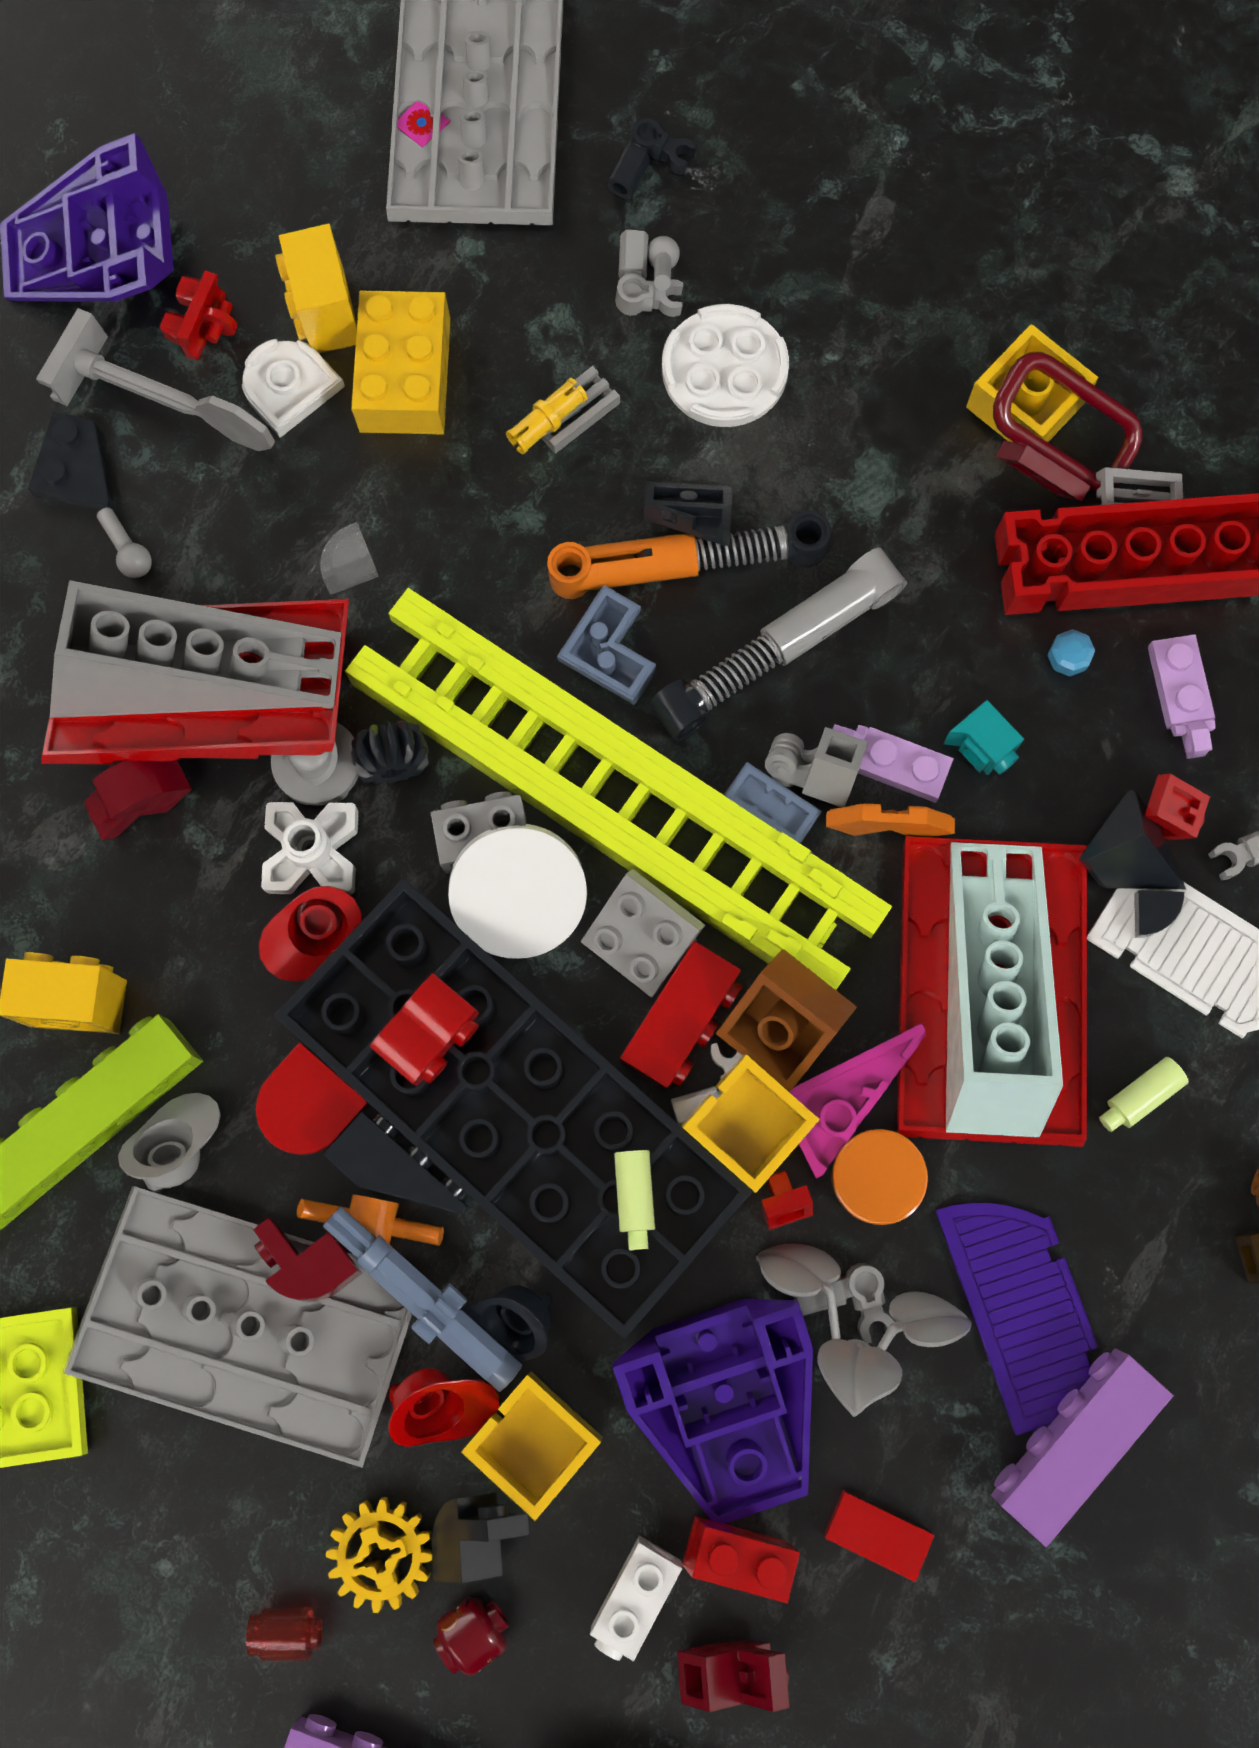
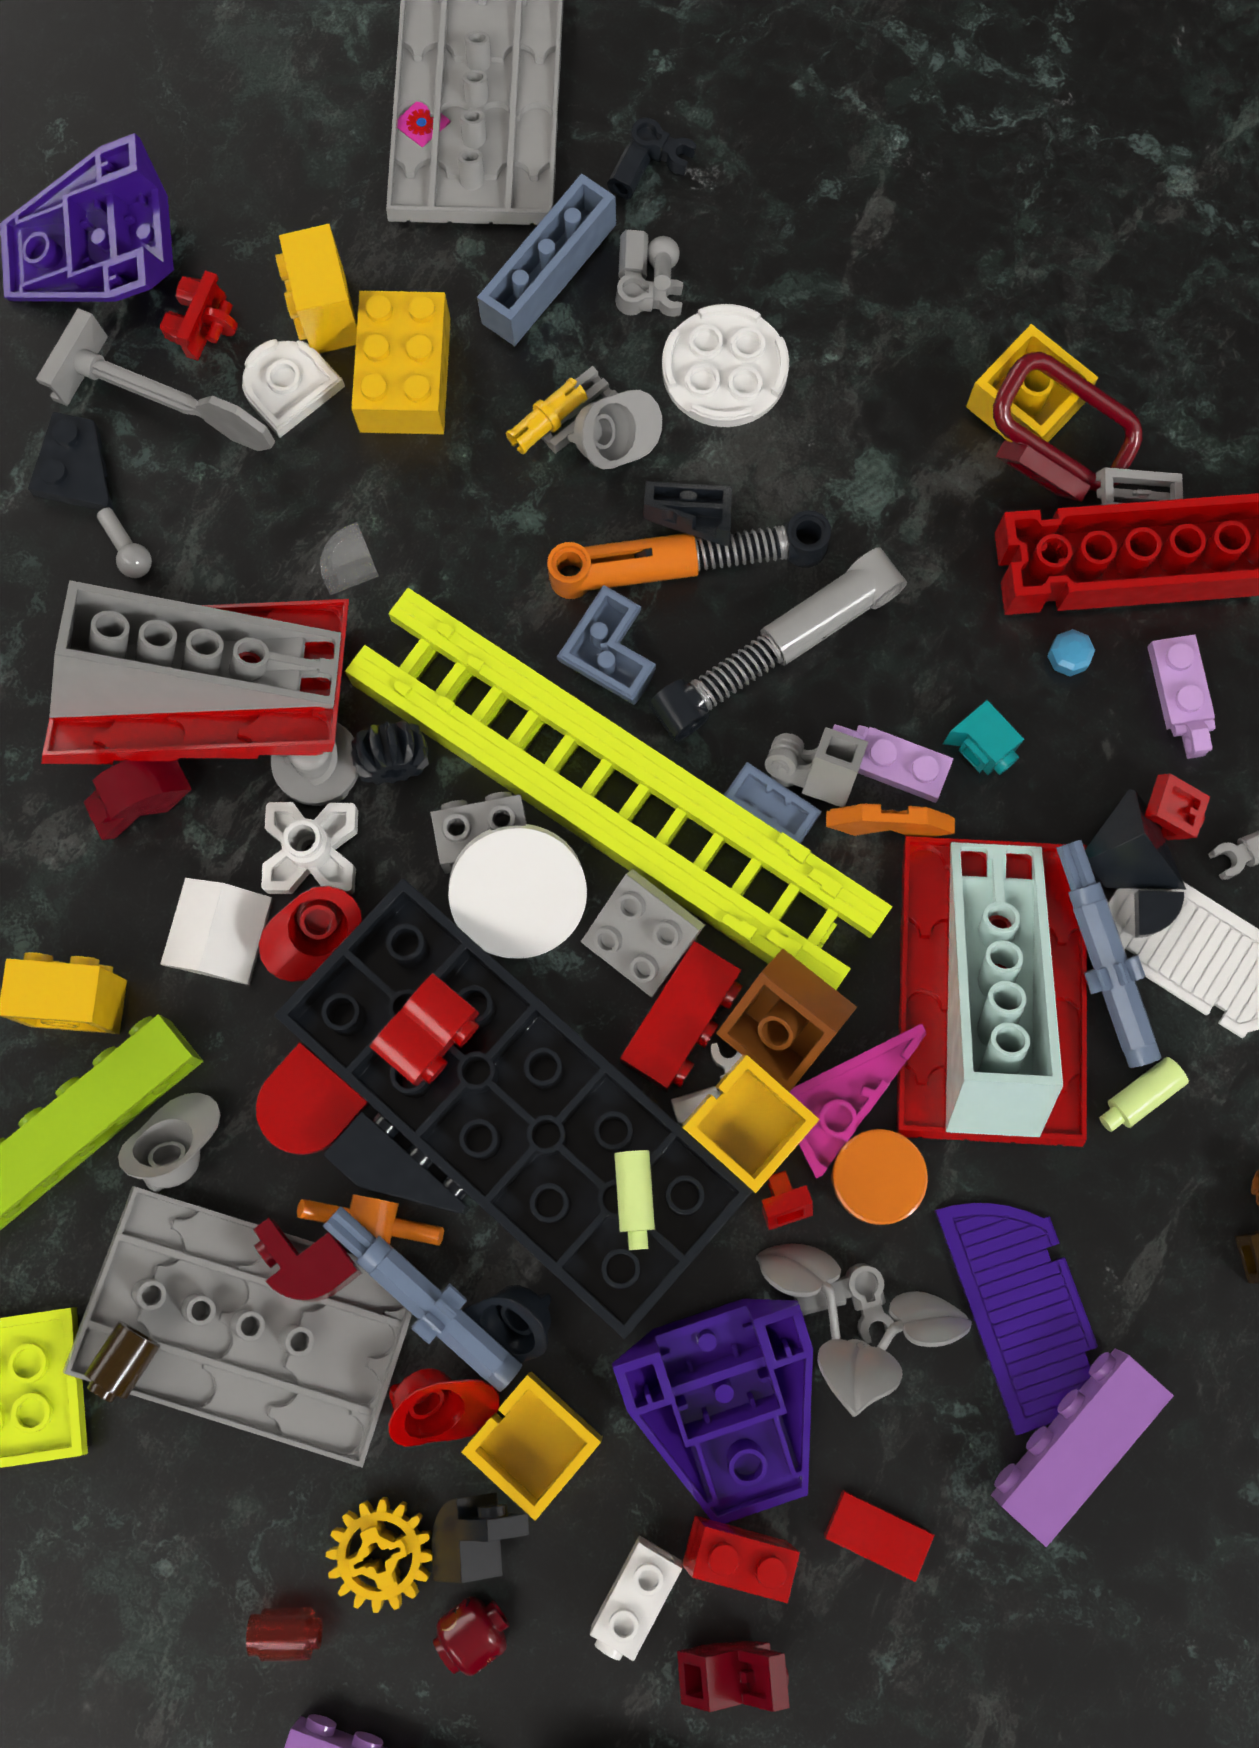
(120, 1362): none -> dark brown brick
(217, 930): none -> white slope
(547, 259): none -> sand blue brick
(618, 428): none -> light grey piece
(1112, 970): none -> sand blue piece

